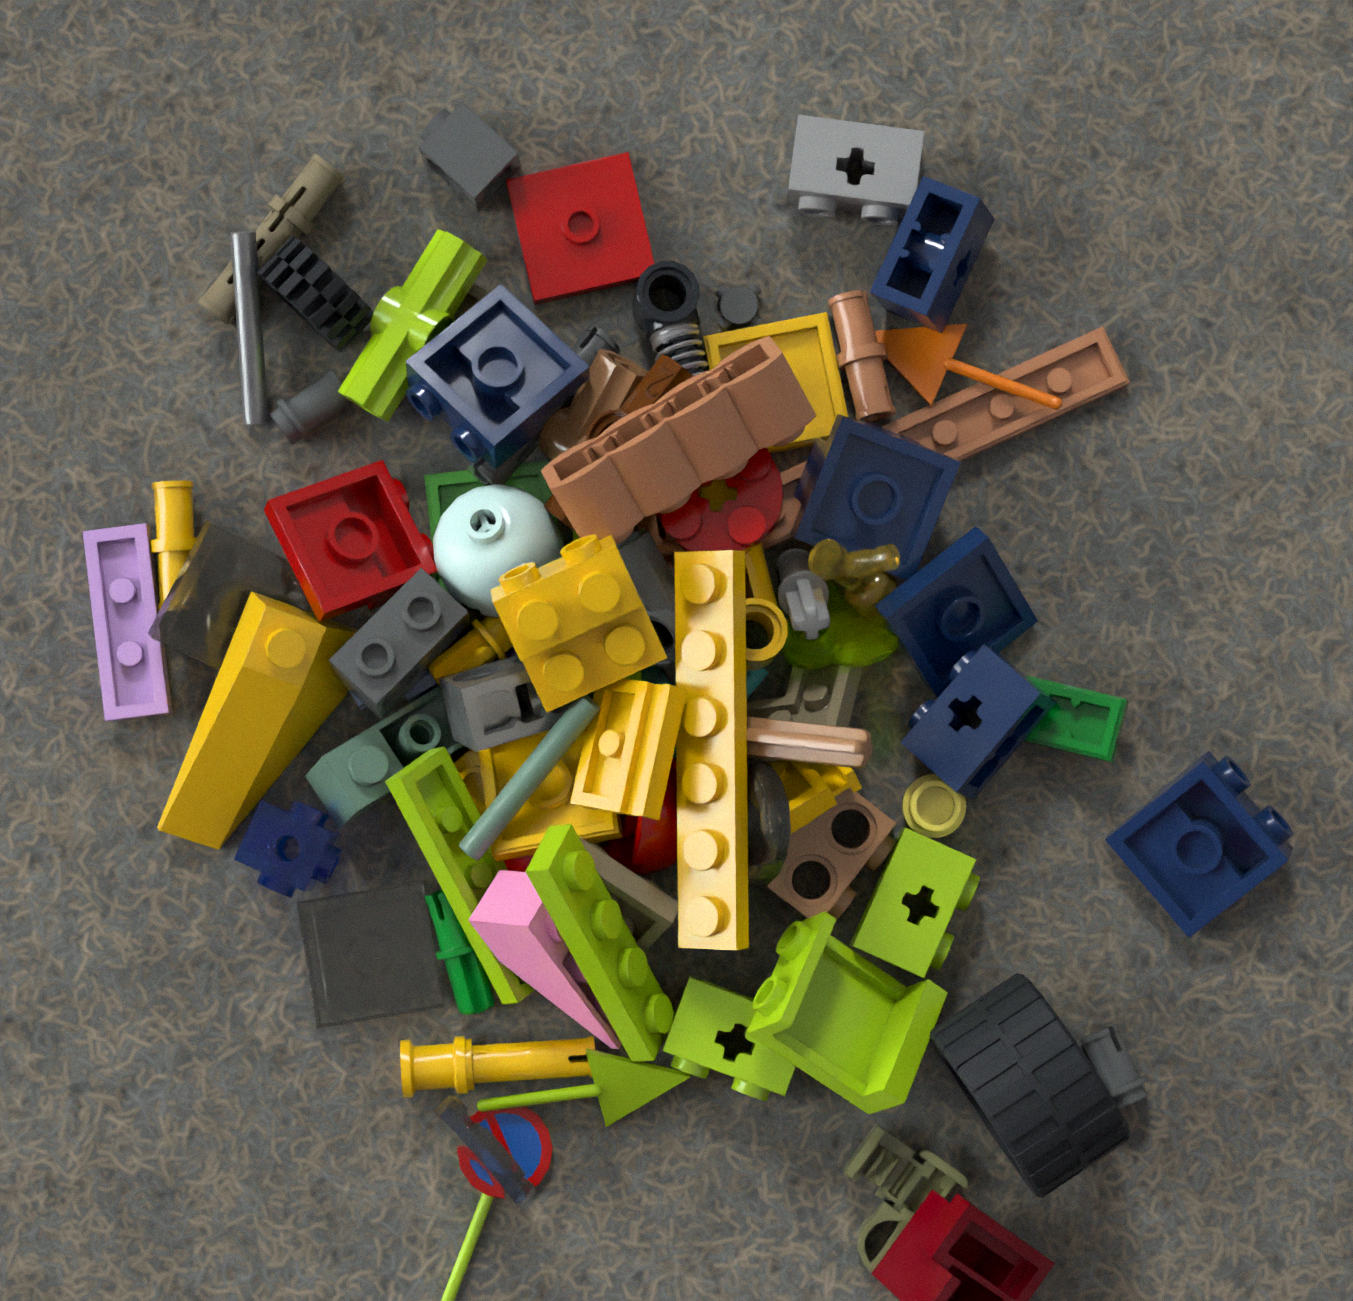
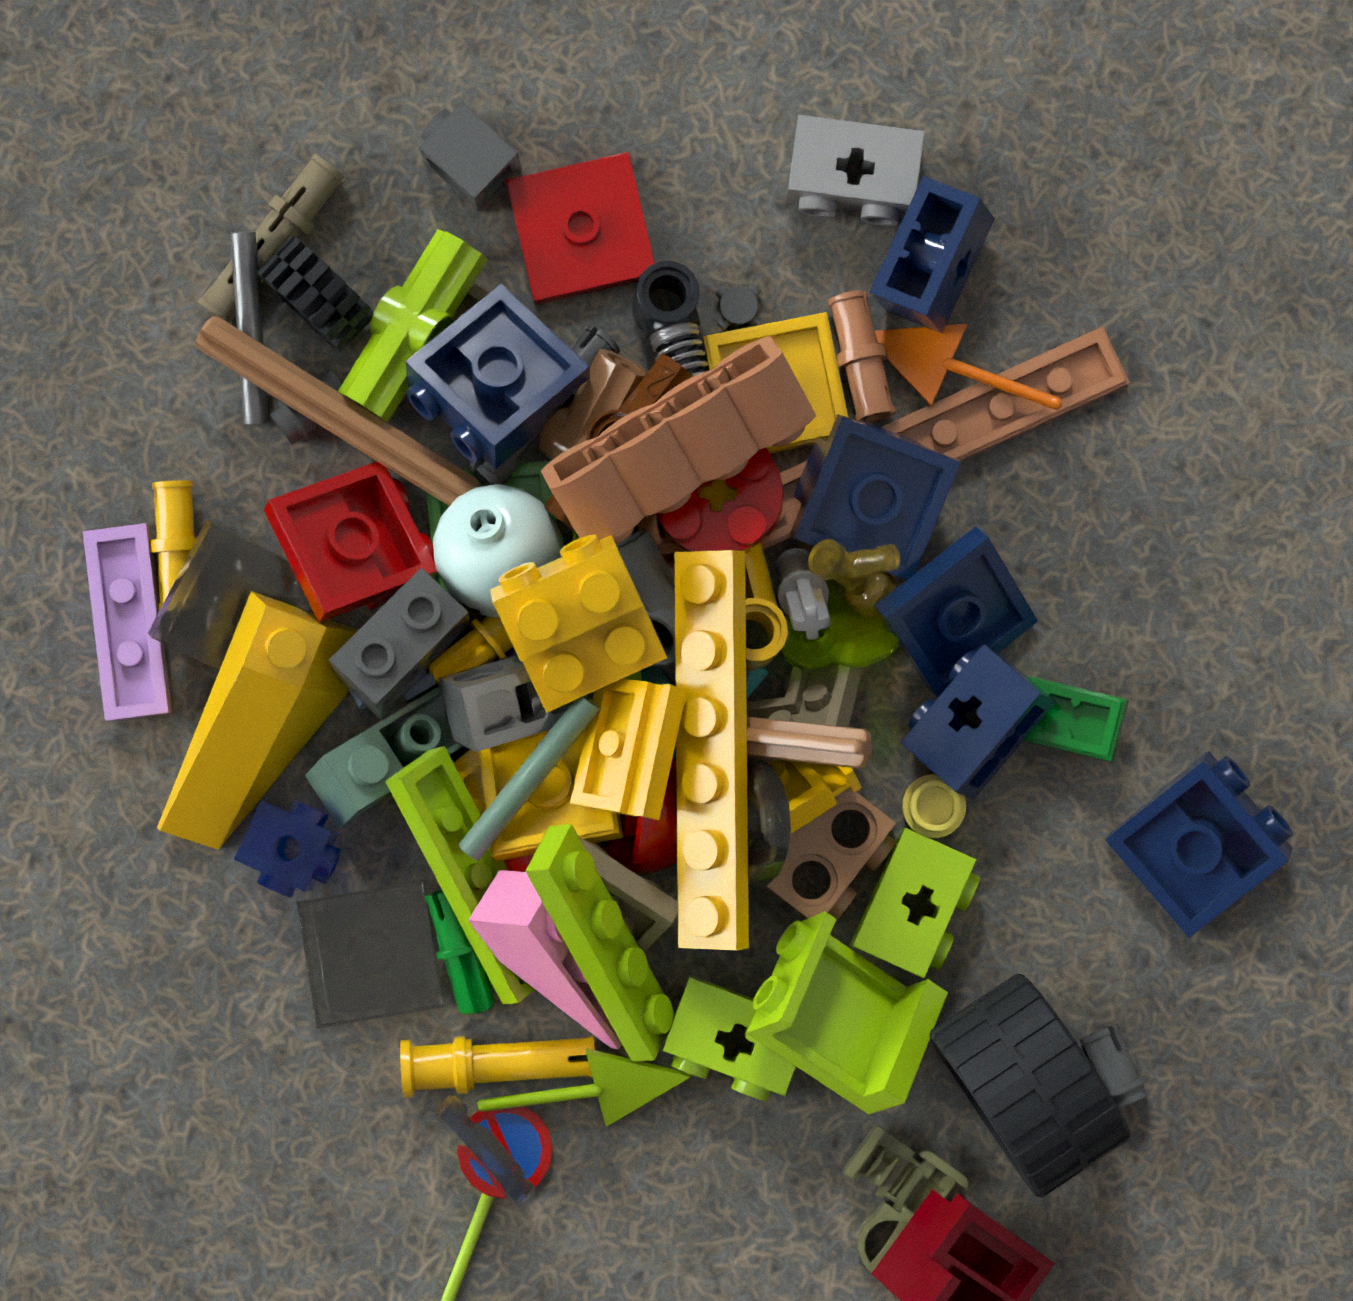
(333, 411): none -> medium nougat axle

